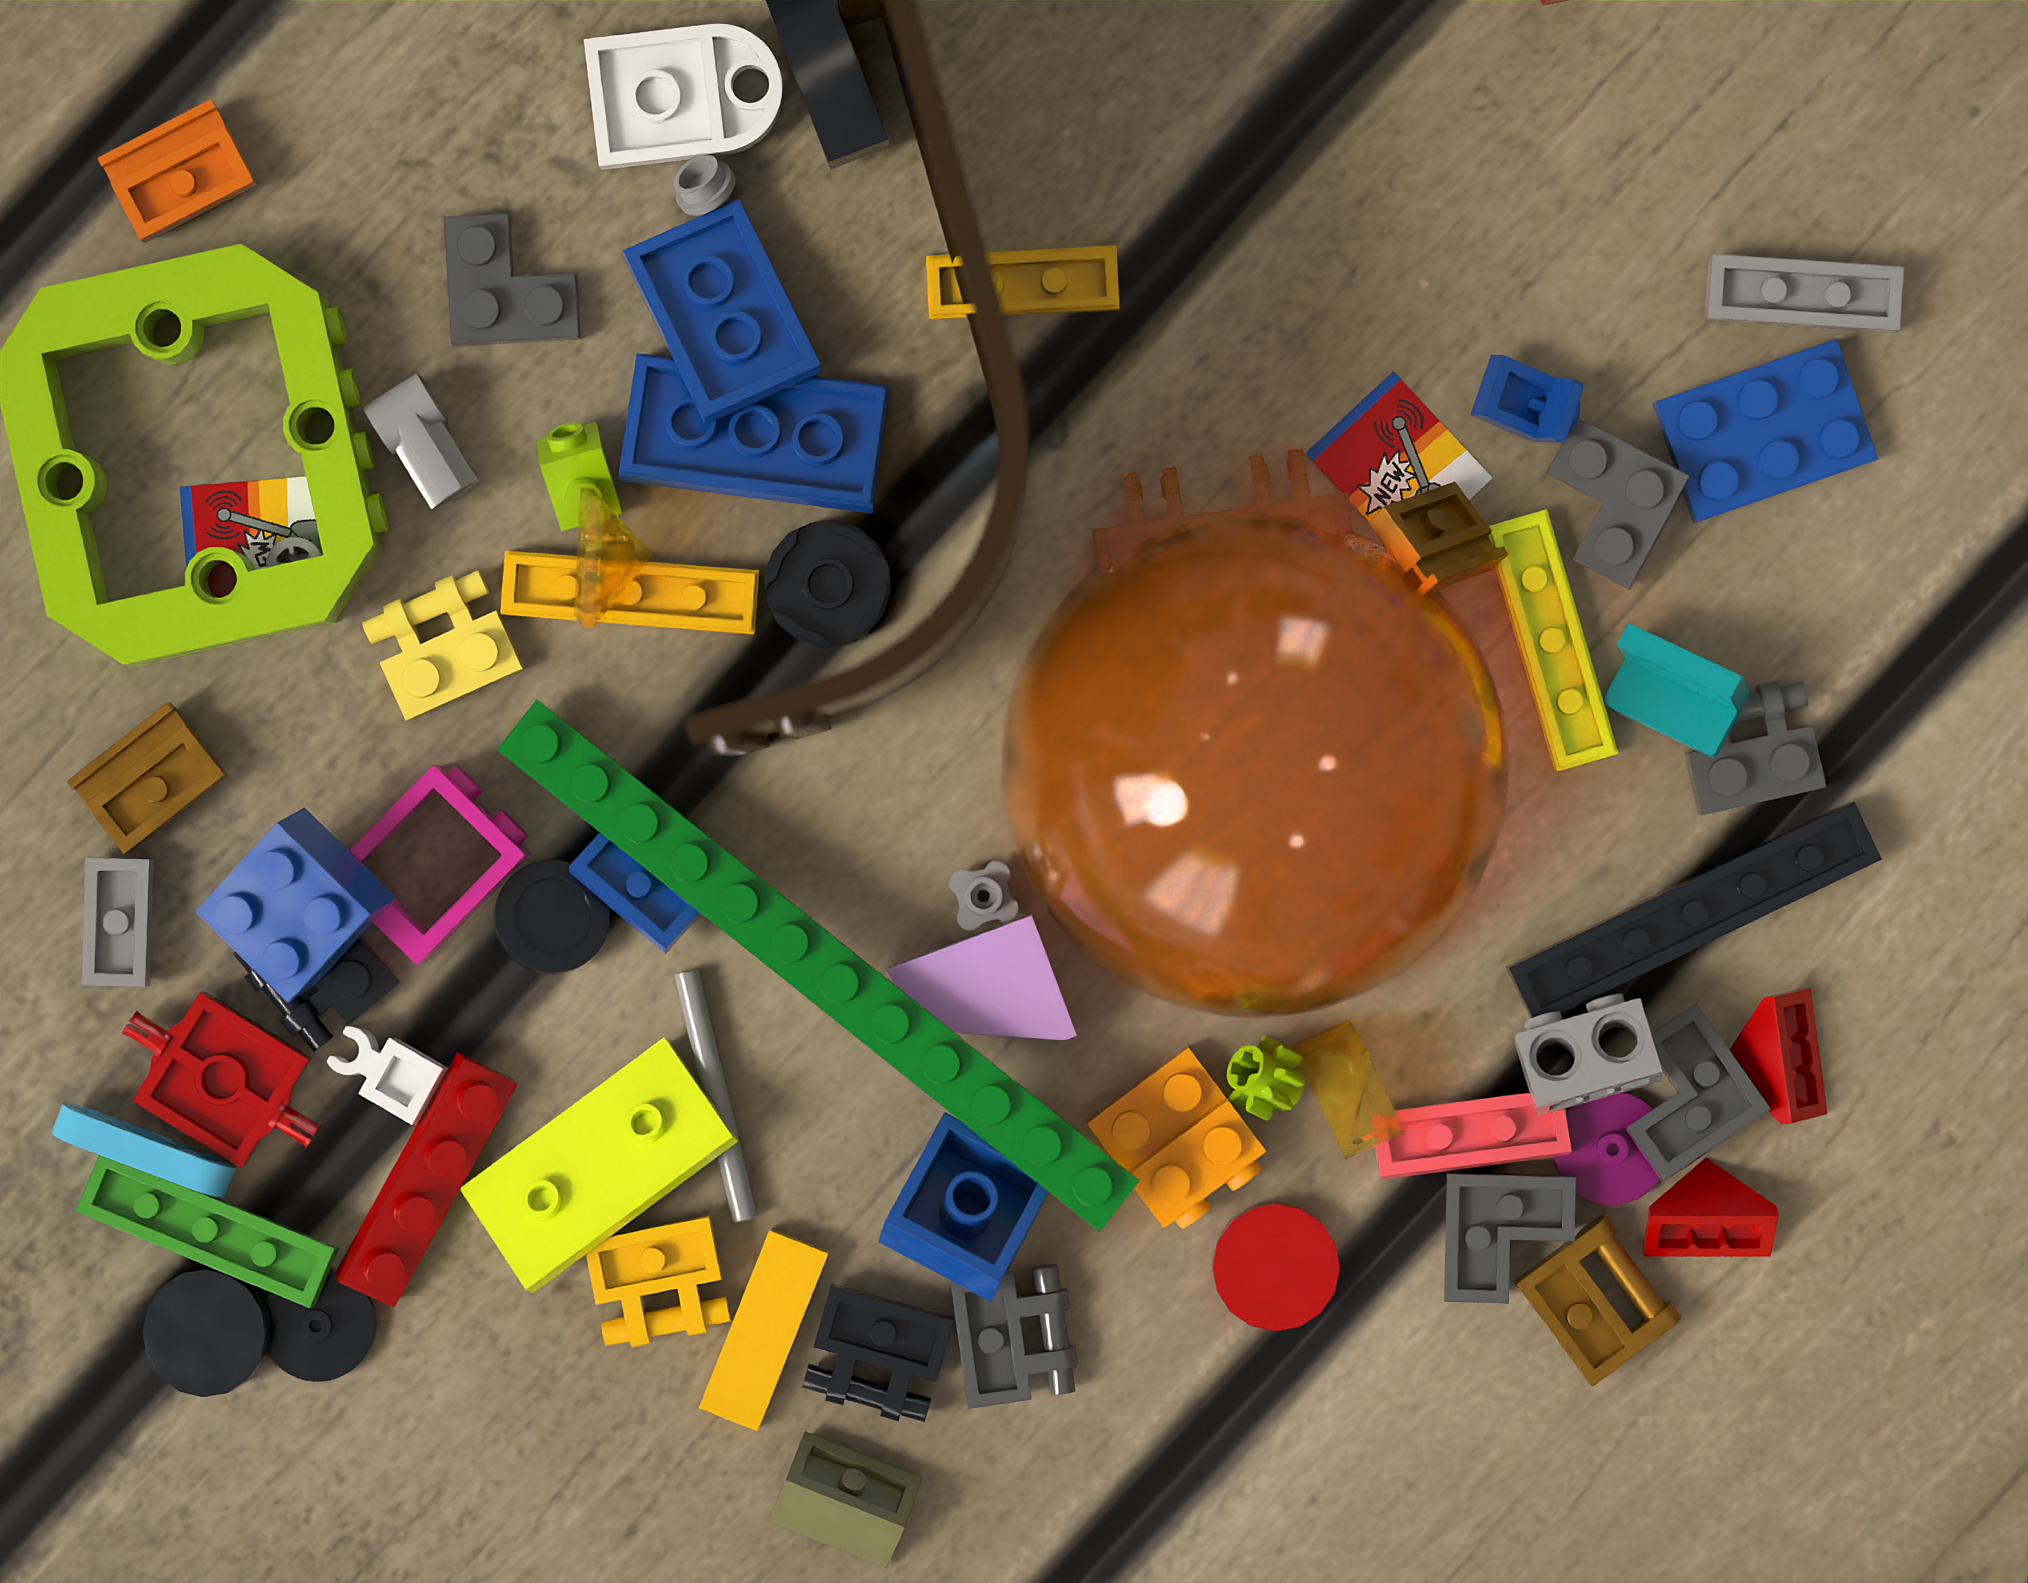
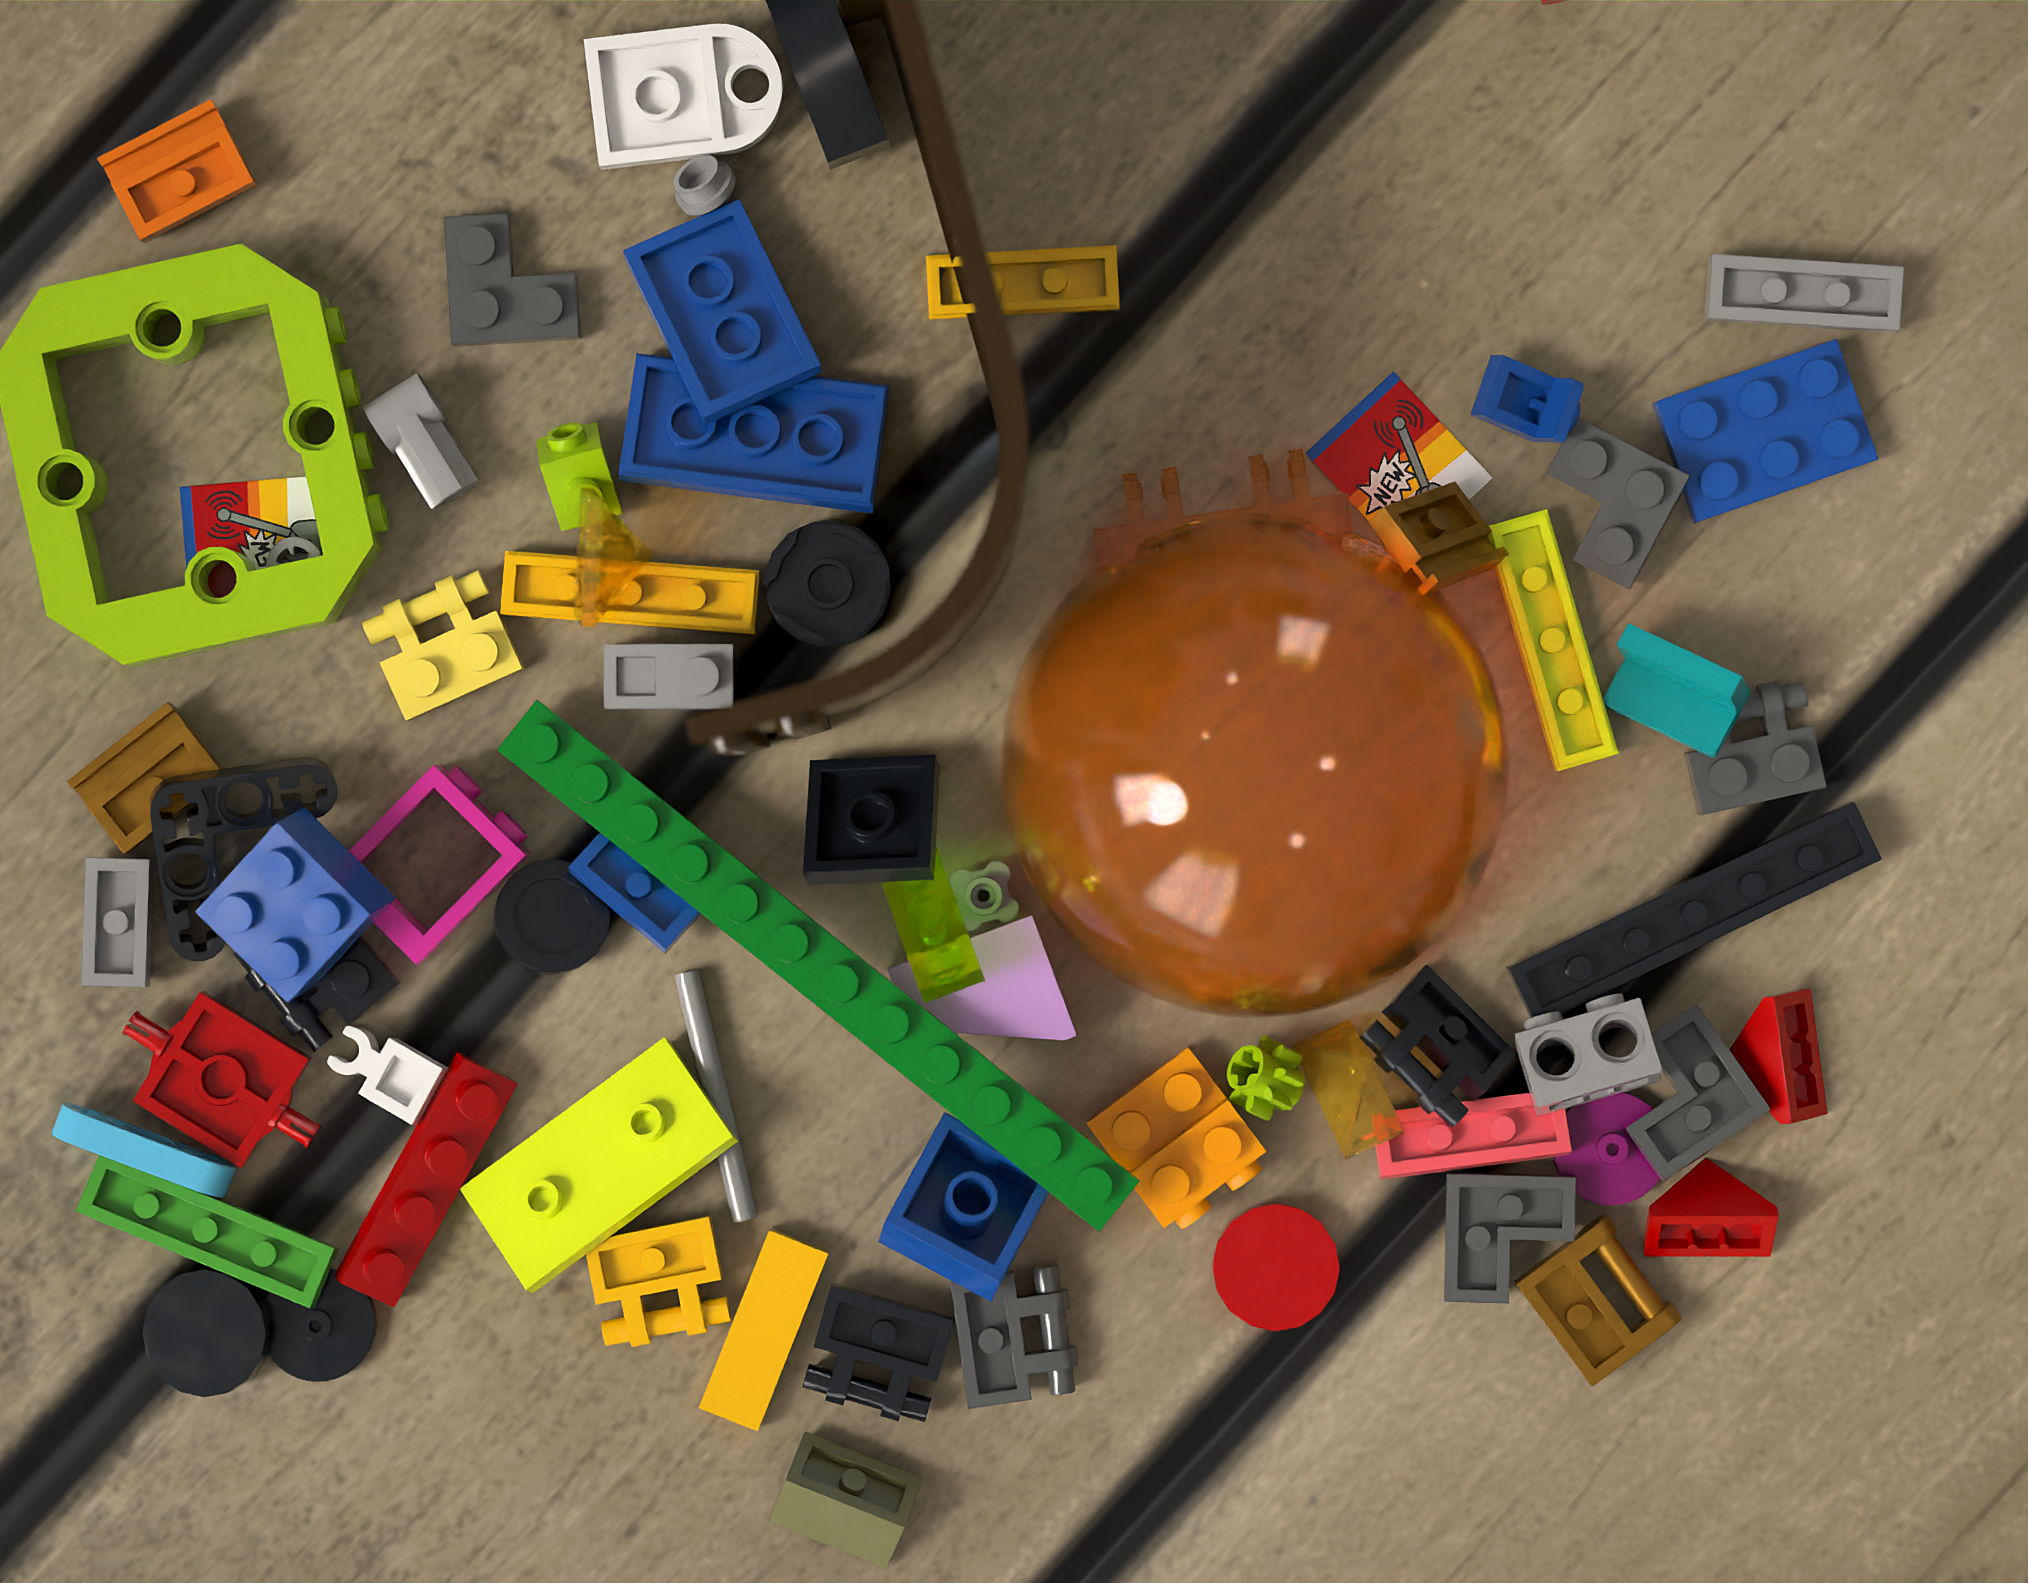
(213, 818): none -> black beam
(670, 676): none -> light grey brick
(871, 820): none -> black plate
(934, 934): none -> clear neon green plate
(1449, 1035): none -> black plate

